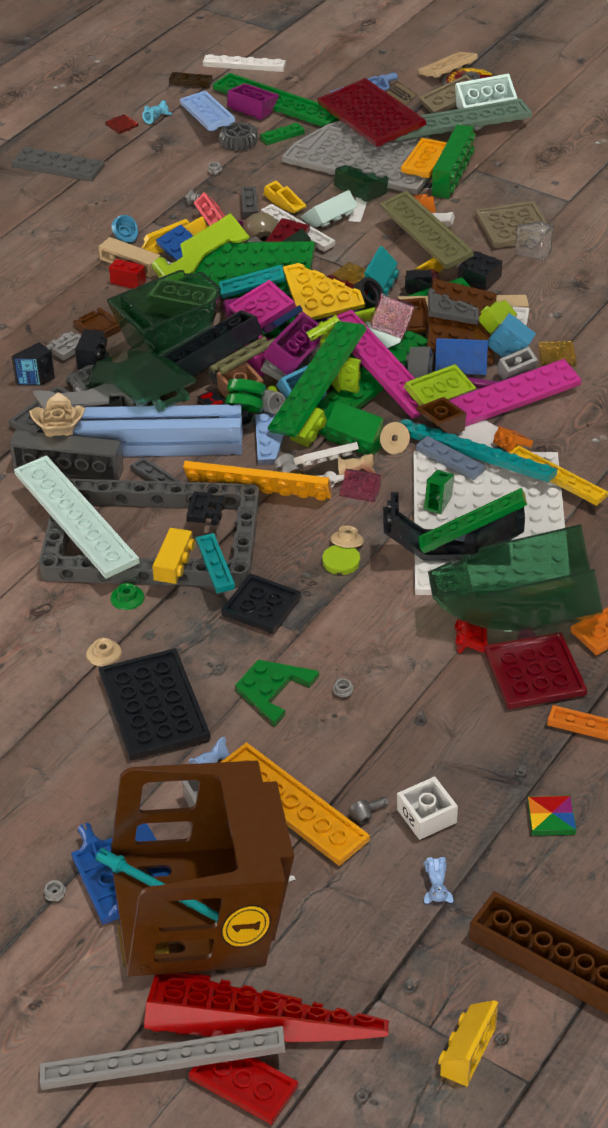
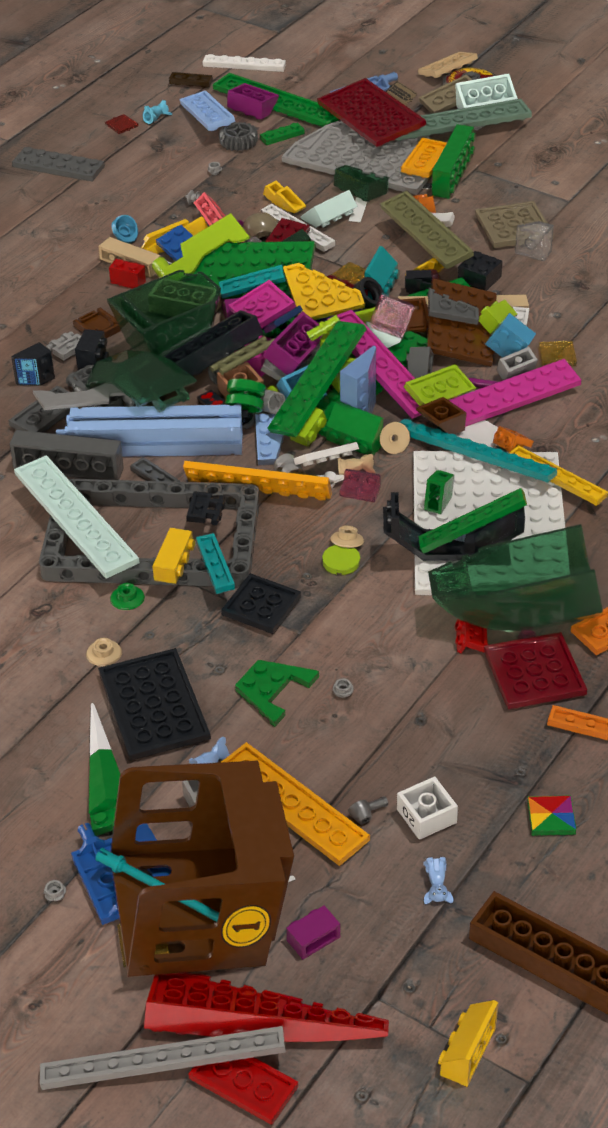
(58, 416): tan brick -> none
(103, 778): none -> green plate
(249, 201): dark grey plate -> none
(313, 932): none -> magenta brick
(359, 382): none -> medium blue slope
(450, 458): sand blue plate -> none
(466, 354): blue plate -> none

